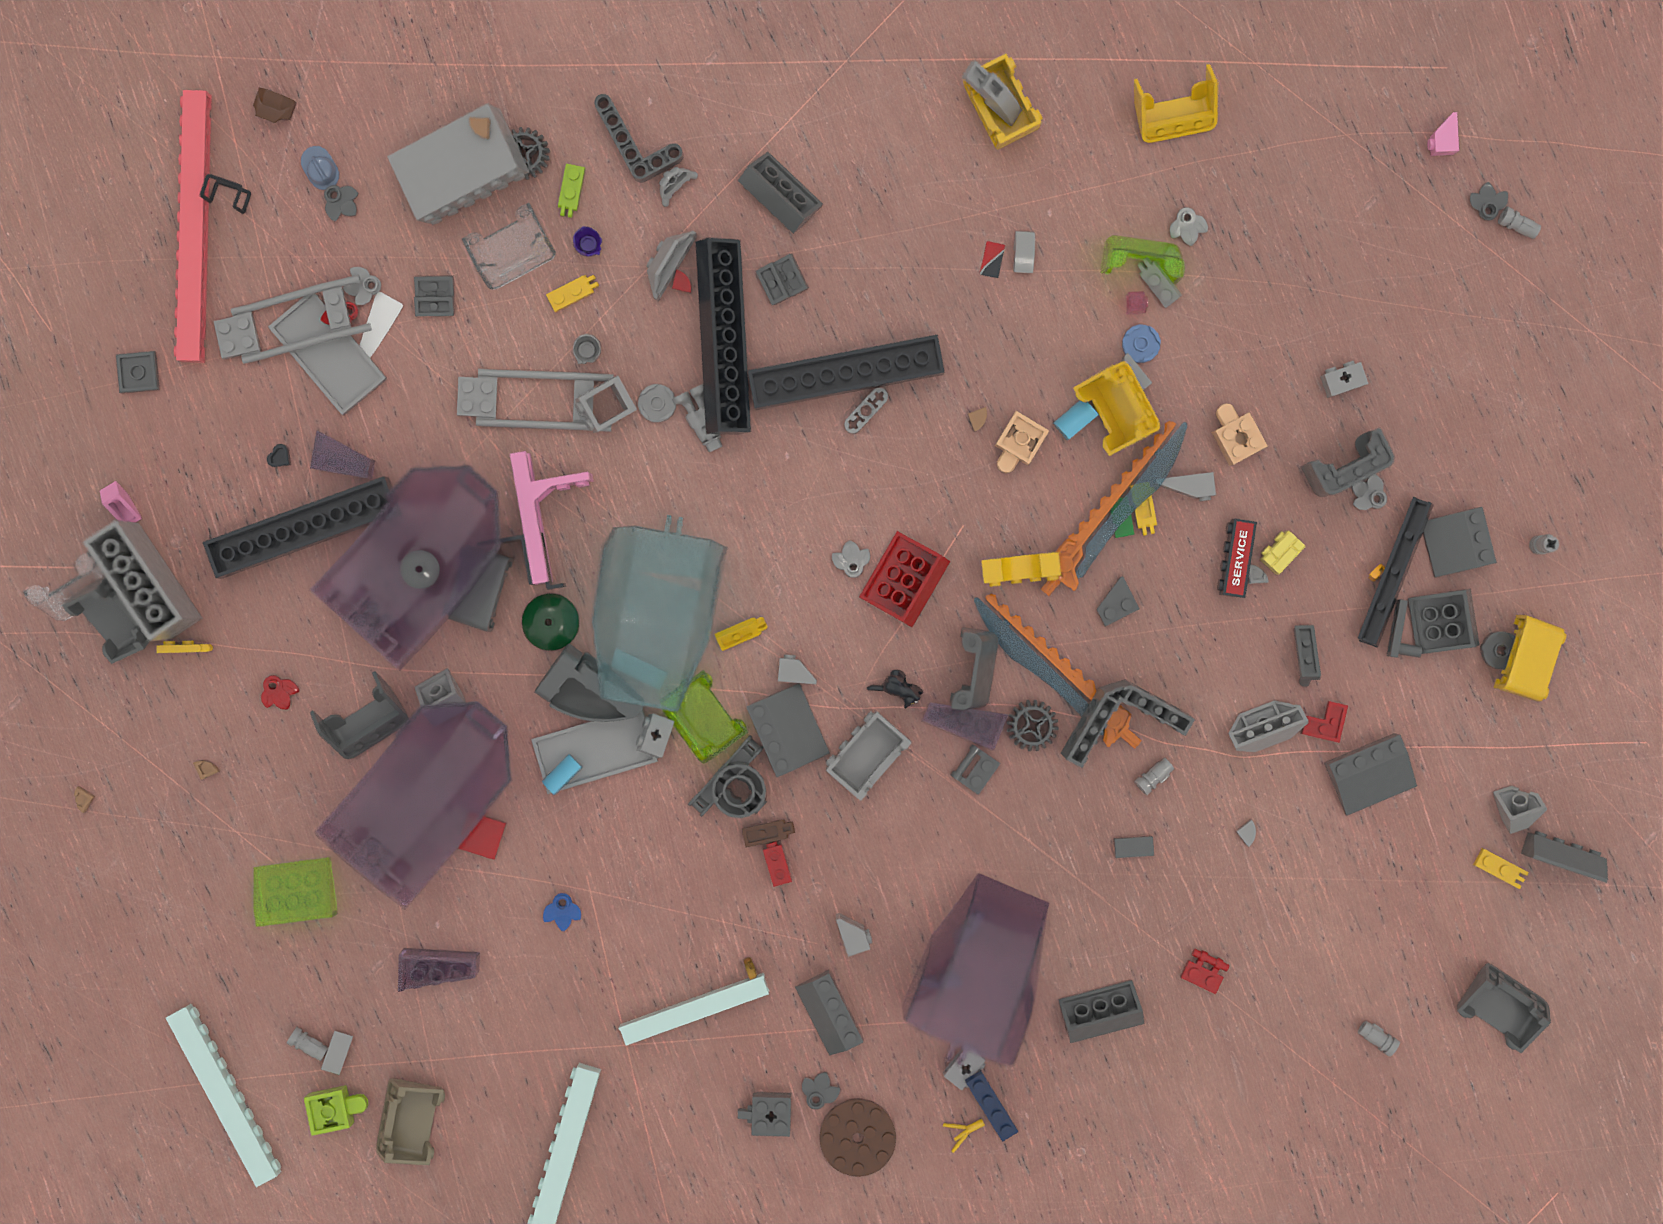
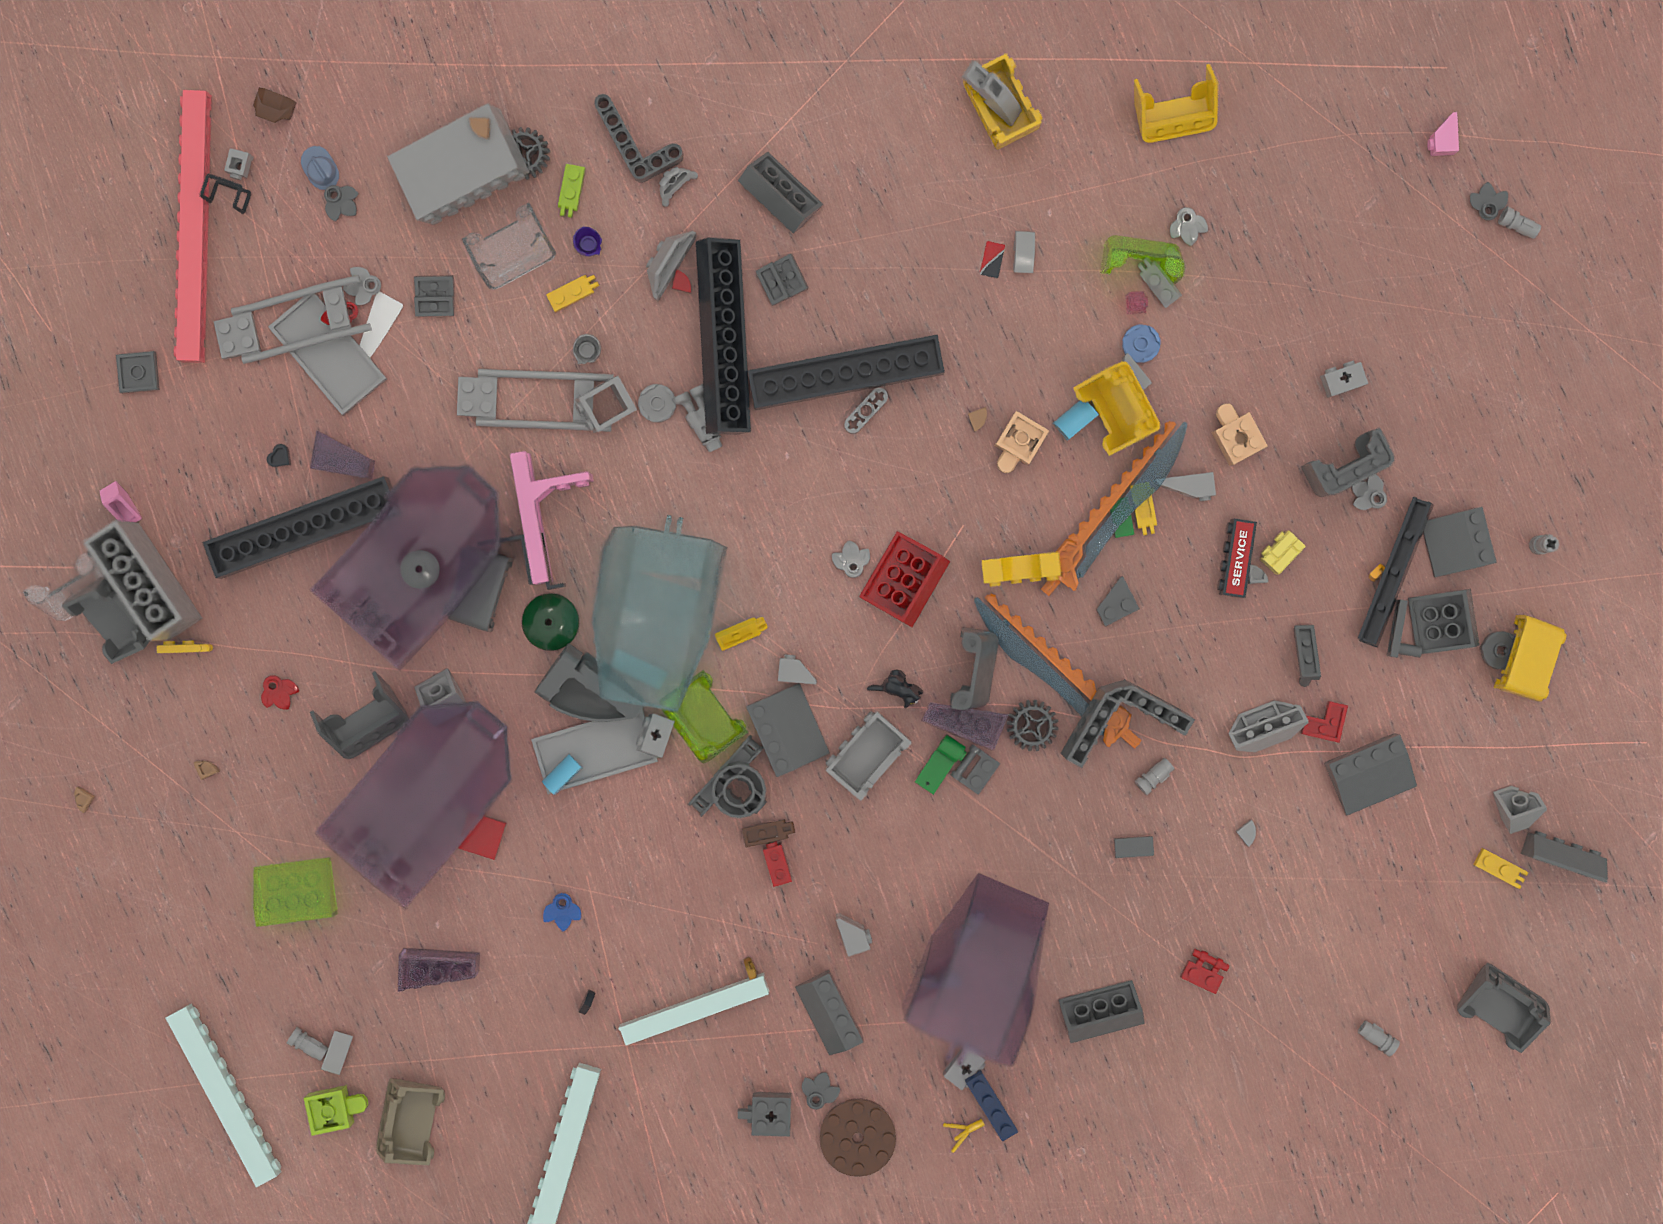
(235, 158): none -> light grey brick
(587, 1002): none -> black tile
(940, 763): none -> green door

